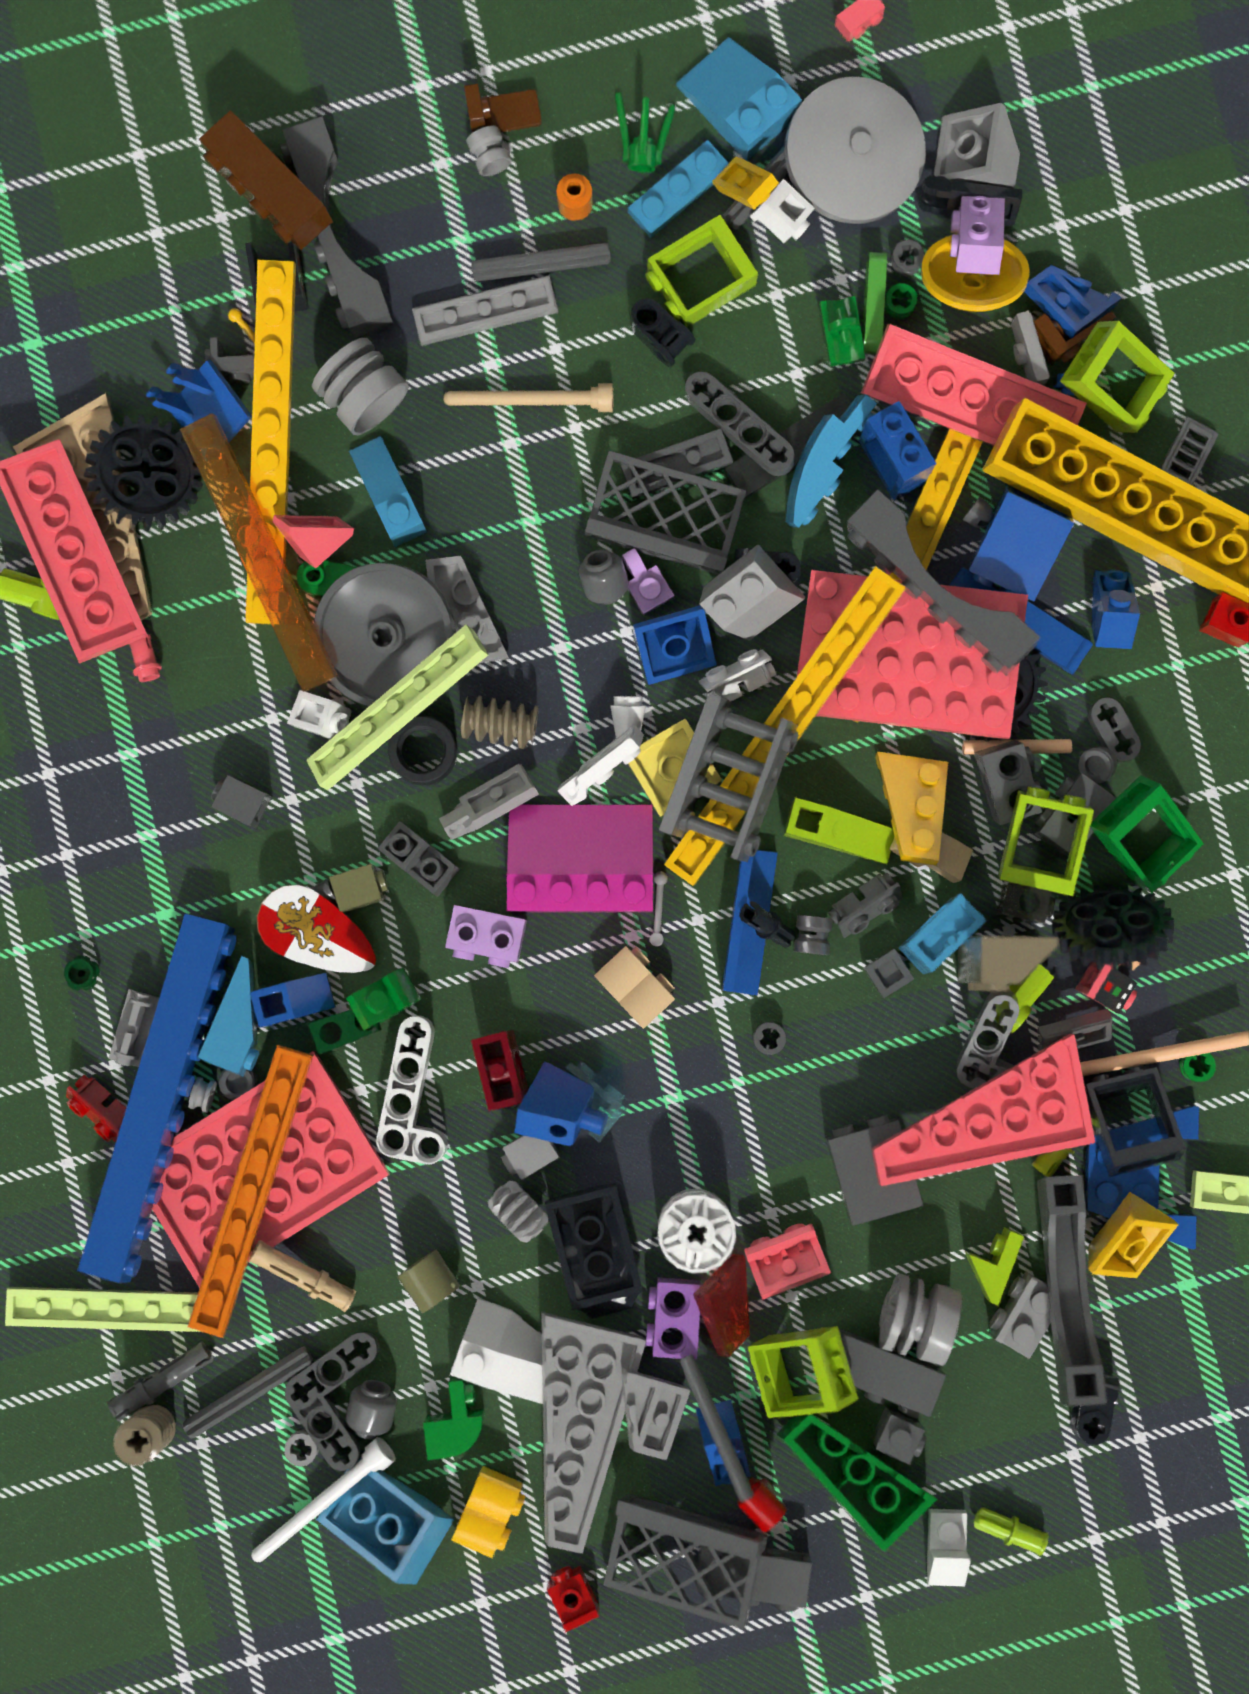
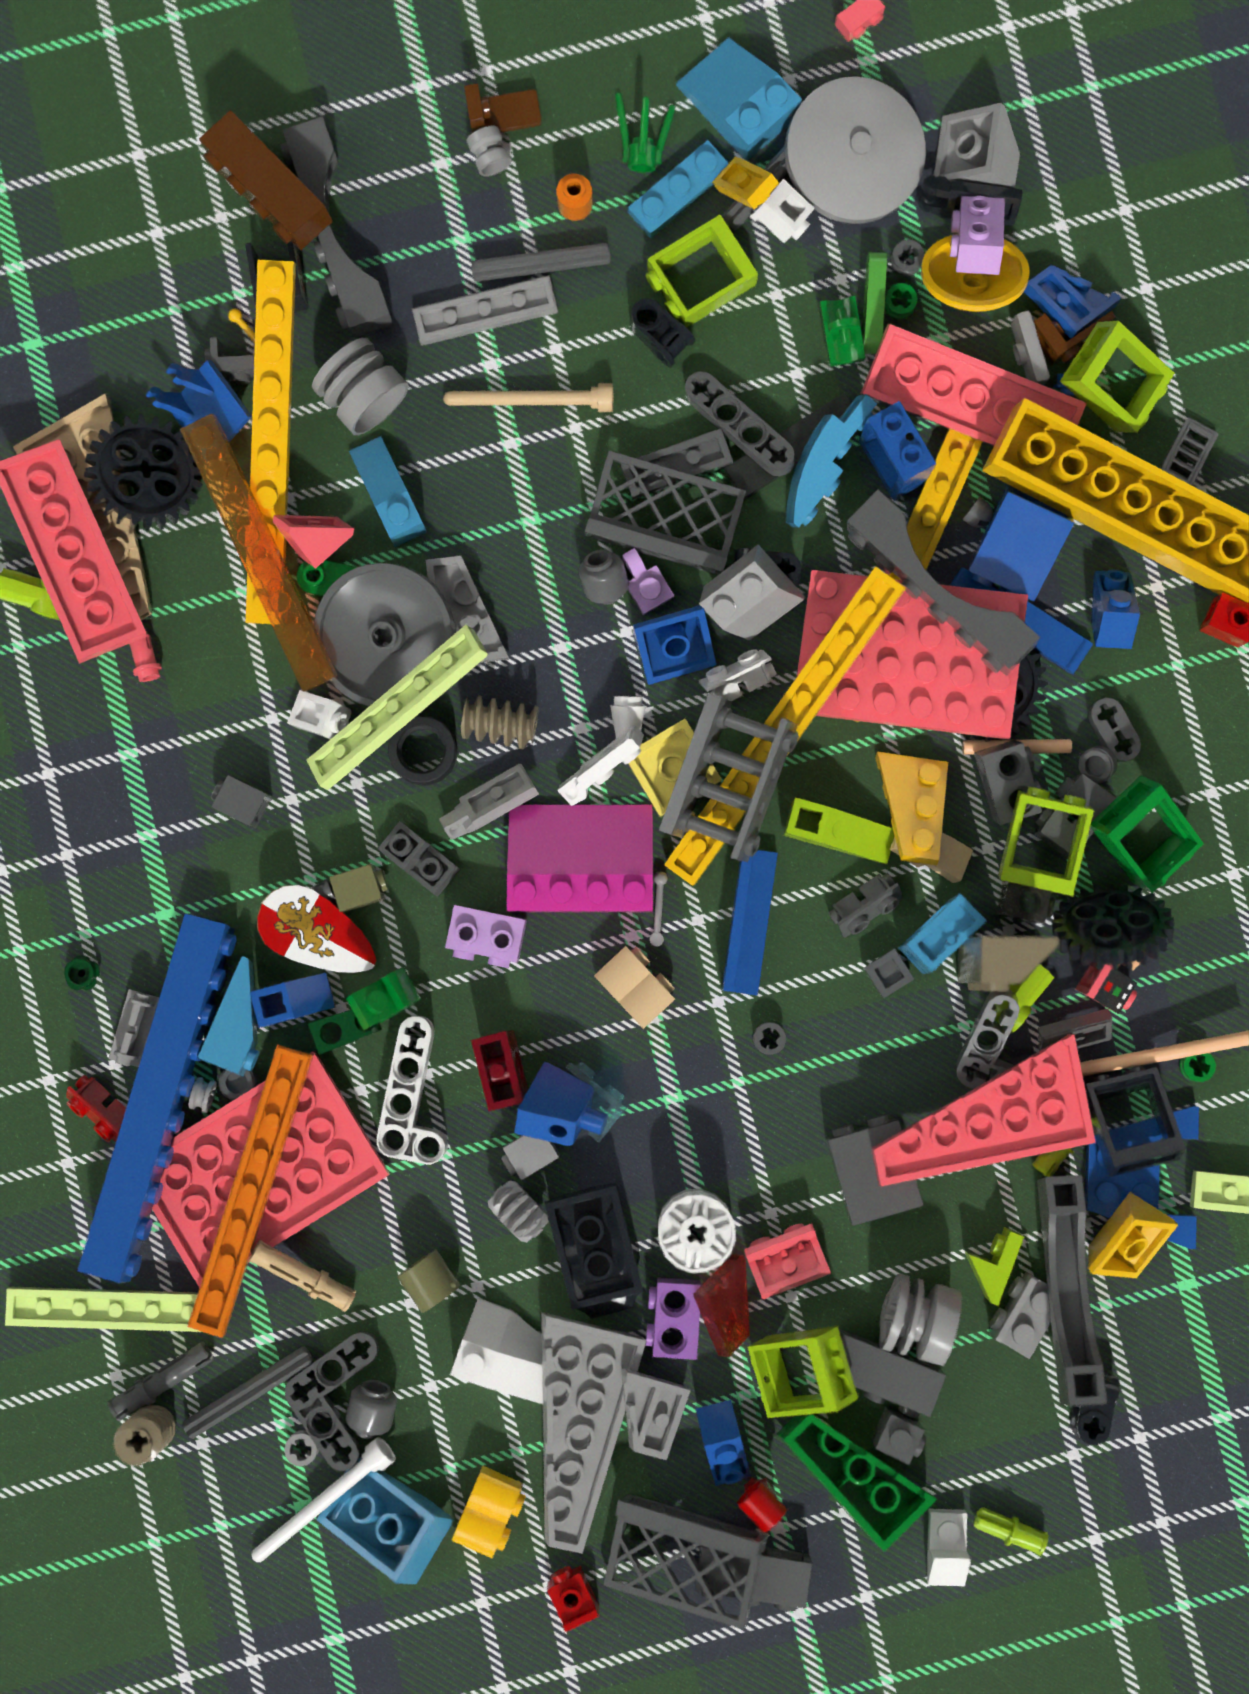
(454, 1432): green brick -> none
(716, 1428): dark grey bar -> none
(766, 924): black axle -> none
(813, 943): flat silver wheel -> none

